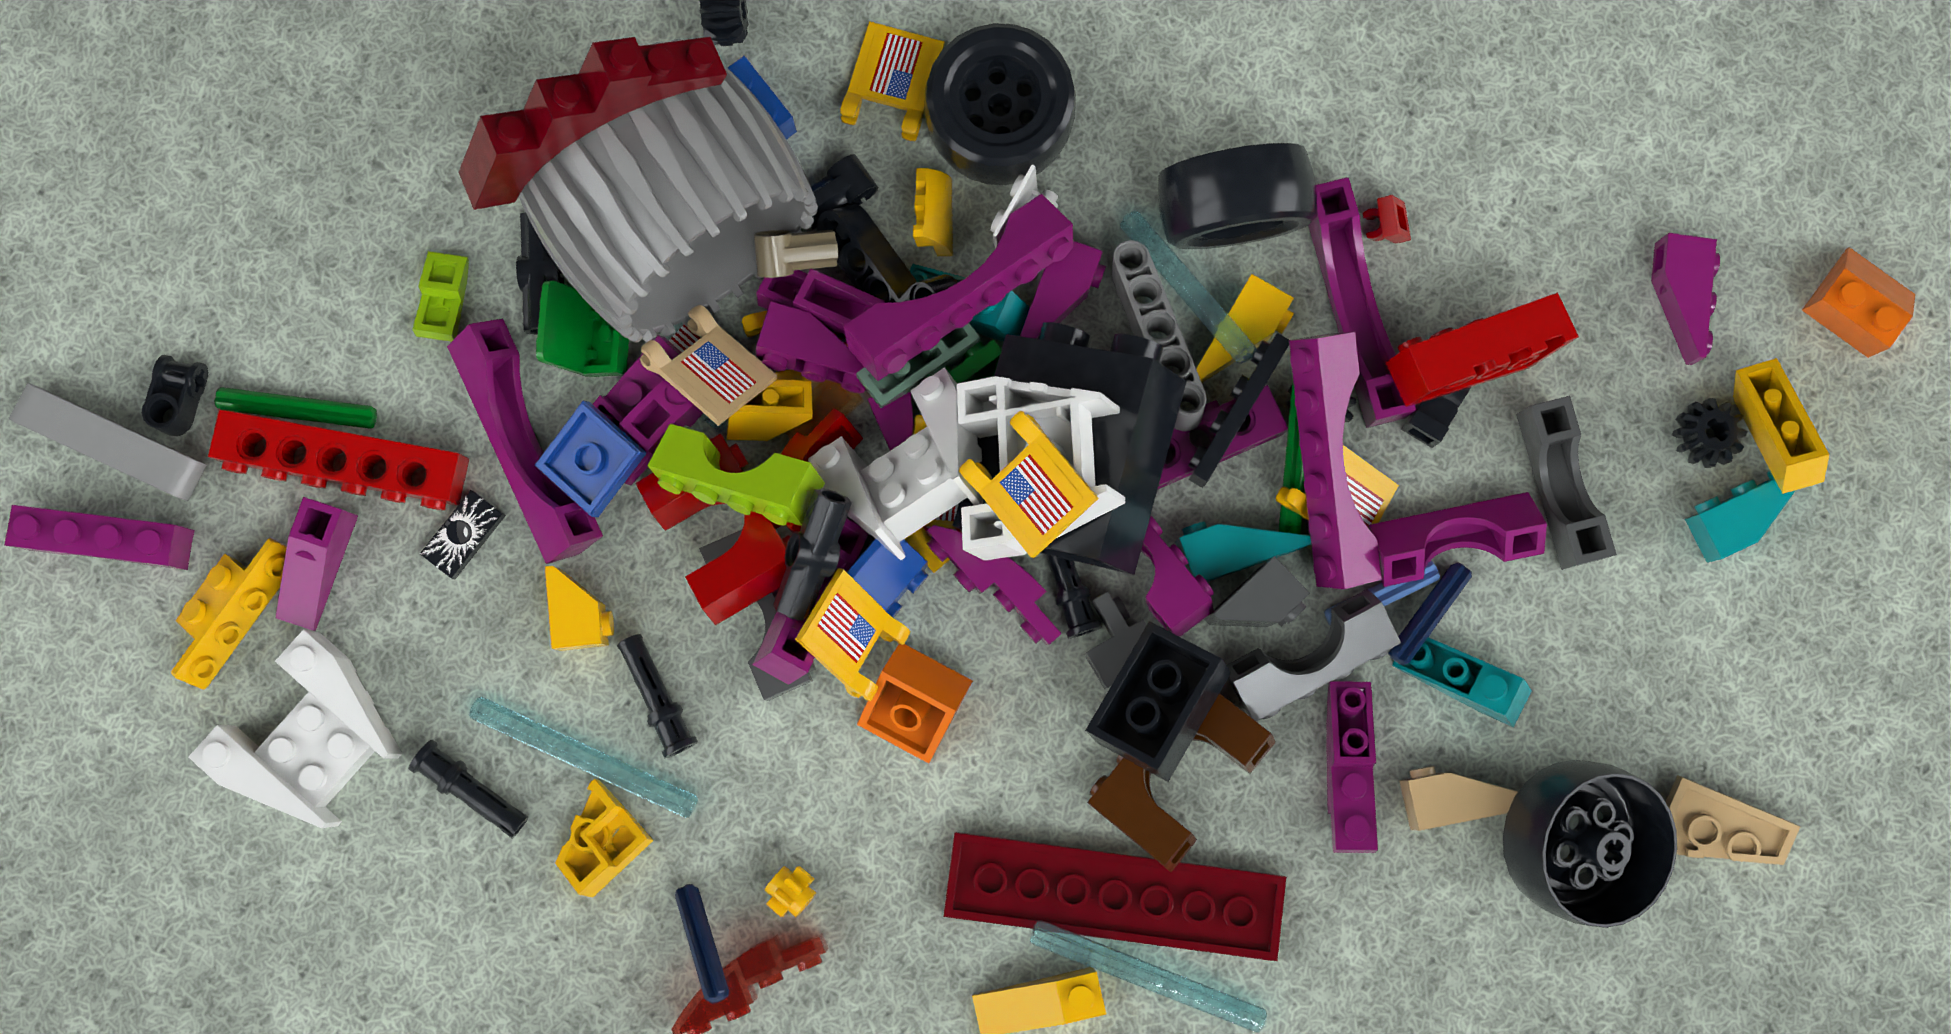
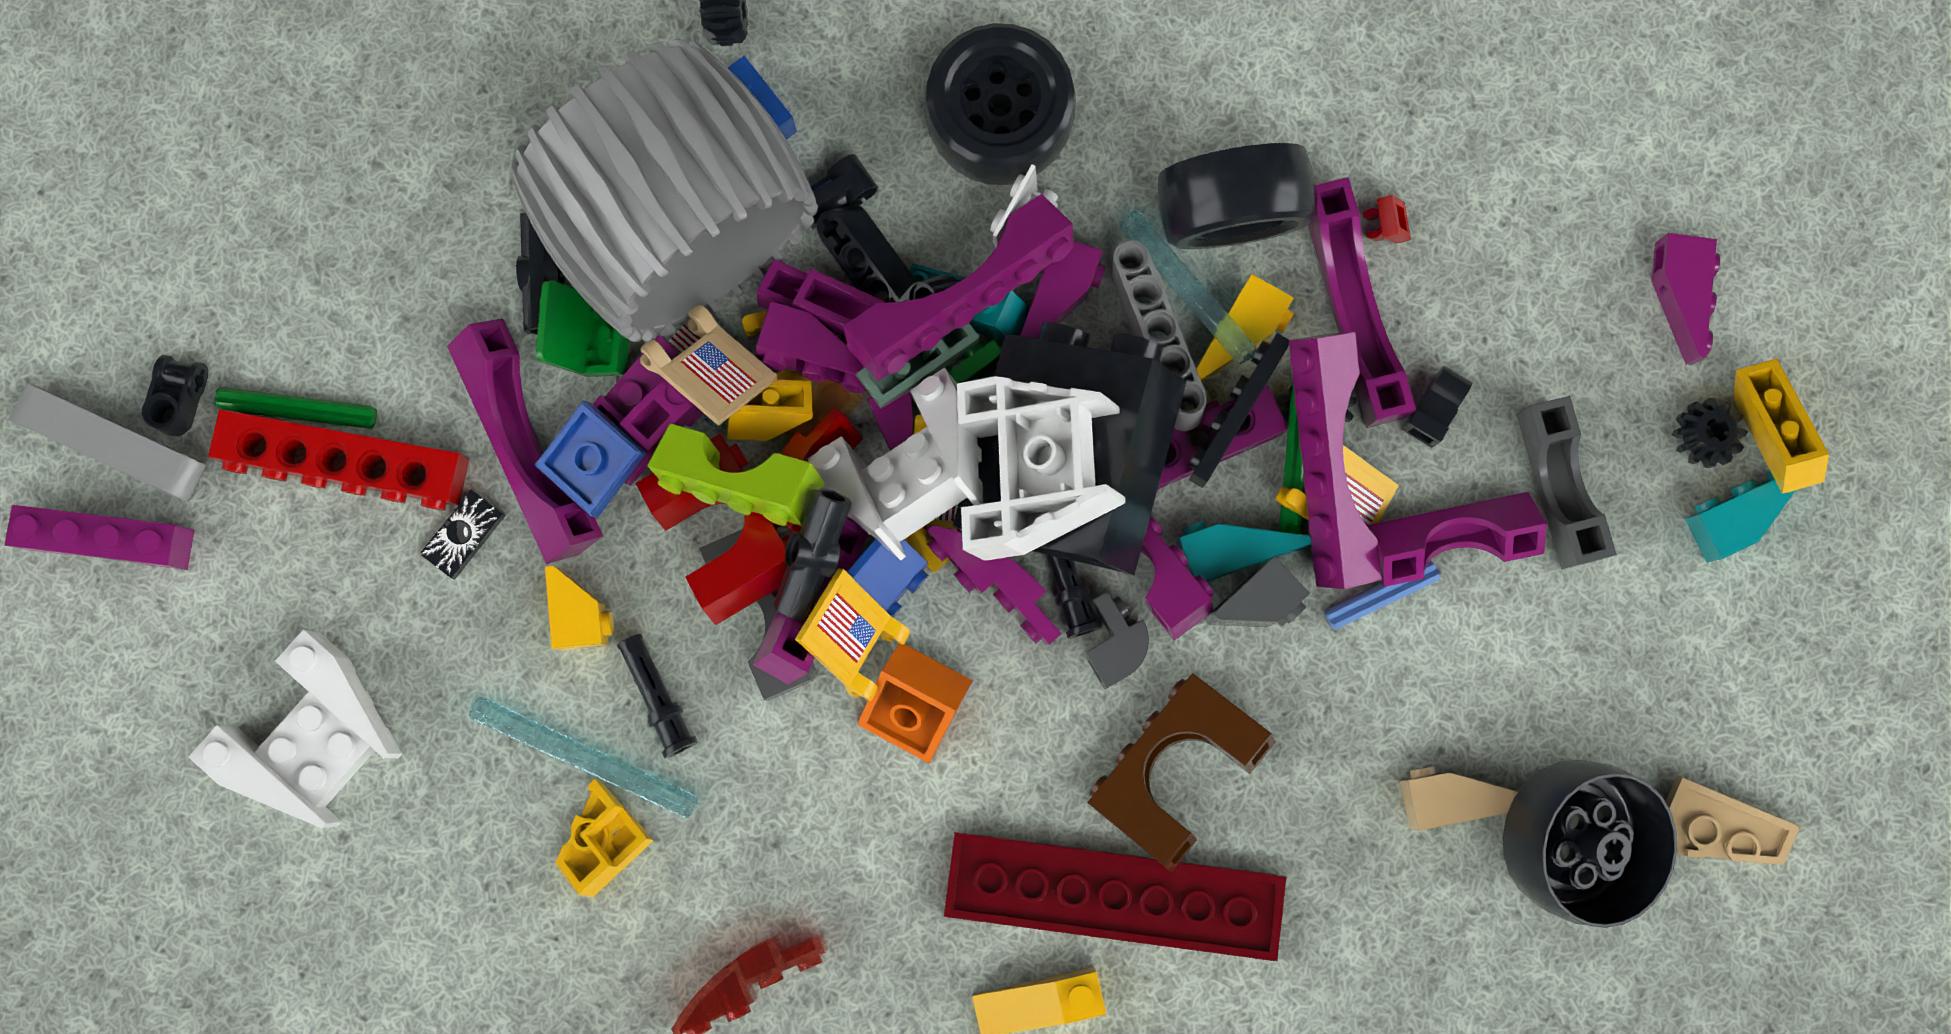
(226, 610): yellow bracket -> none
(312, 561): magenta slope -> none
(442, 297): lime slope -> none
(454, 779): black pin -> none
(562, 109): dark red arch -> none
(701, 944): dark blue axle -> none
(783, 252): dark tan piece -> none
(790, 891): yellow gear -> none
(892, 72): yellow flag -> none
(934, 211): yellow slope -> none
(1035, 492): yellow flag -> none
(1148, 976): clear light blue axle -> none
(1158, 701): black brick -> none
(1350, 767): magenta slope -> none
(1357, 634): arch -> none
(1430, 613): dark blue axle -> none
(1469, 681): teal slope -> none
(1481, 350): red wedge -> none
(1861, 304): orange slope -> none

